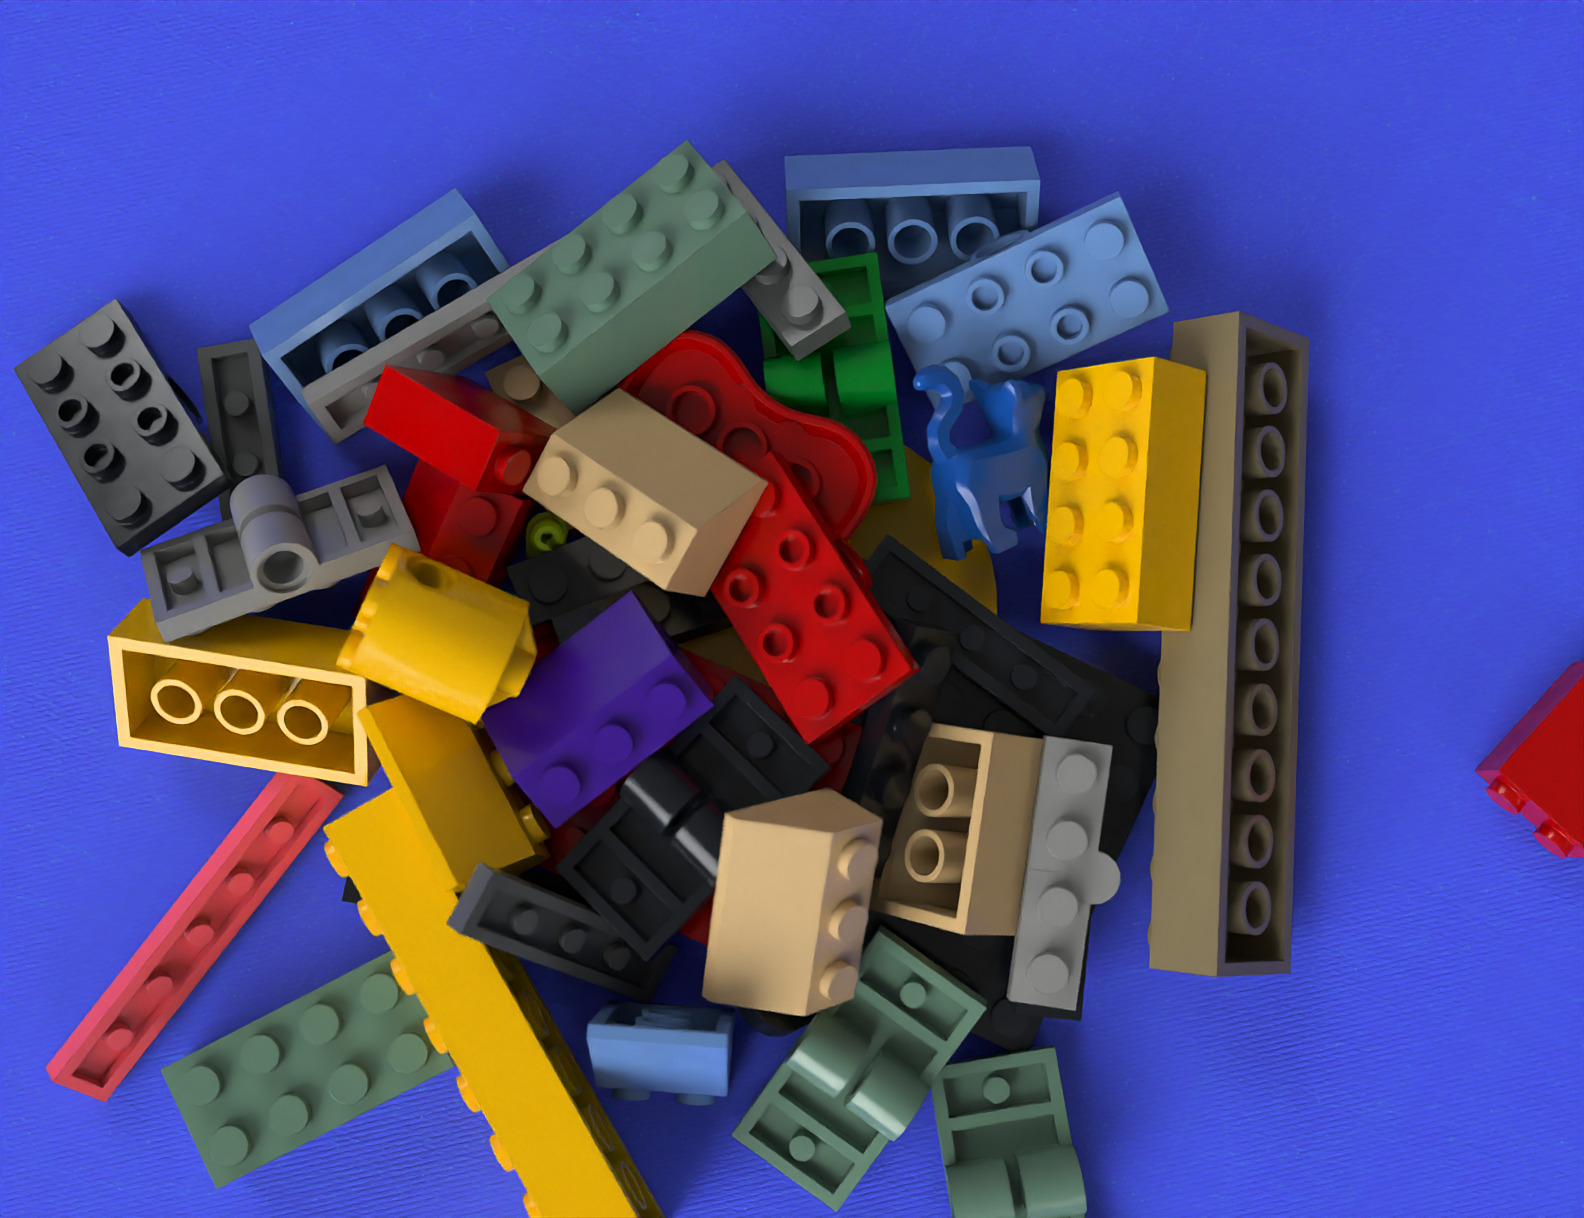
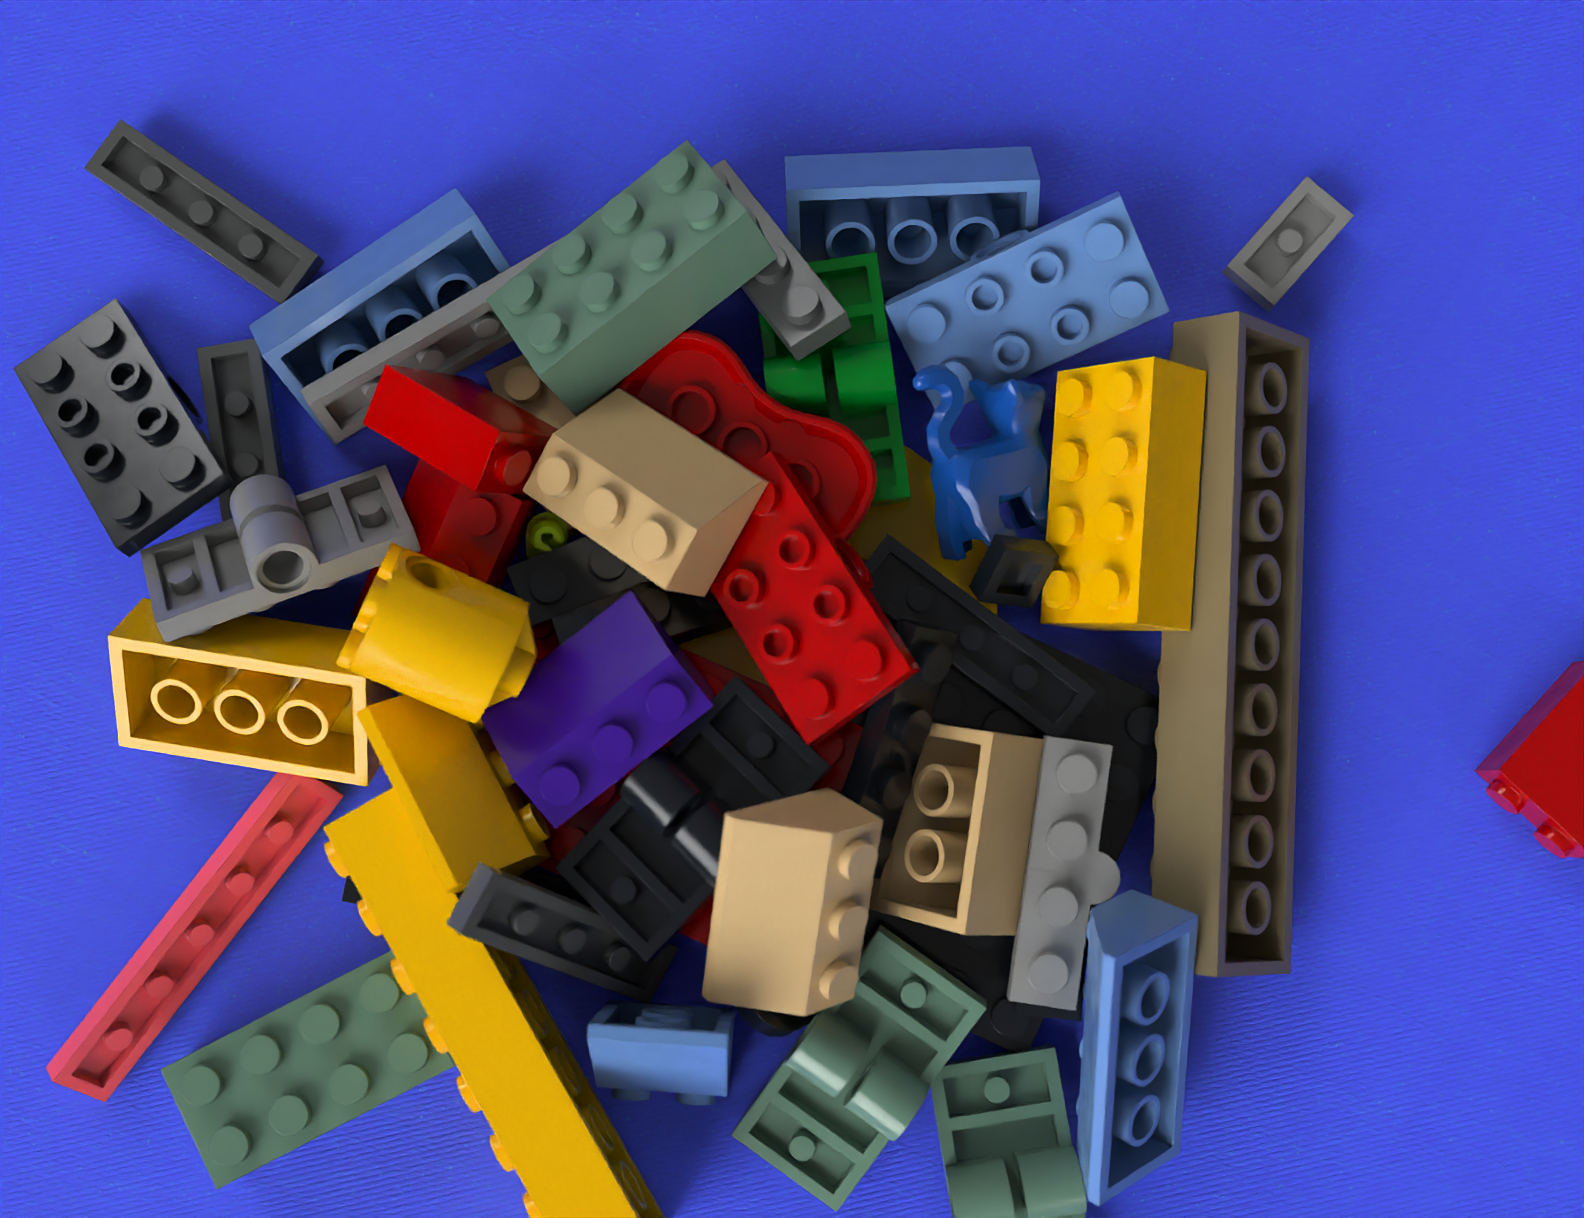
(203, 214): none -> dark grey plate
(1013, 571): none -> black plate
(1134, 1040): none -> medium blue slope
(1287, 244): none -> light grey plate

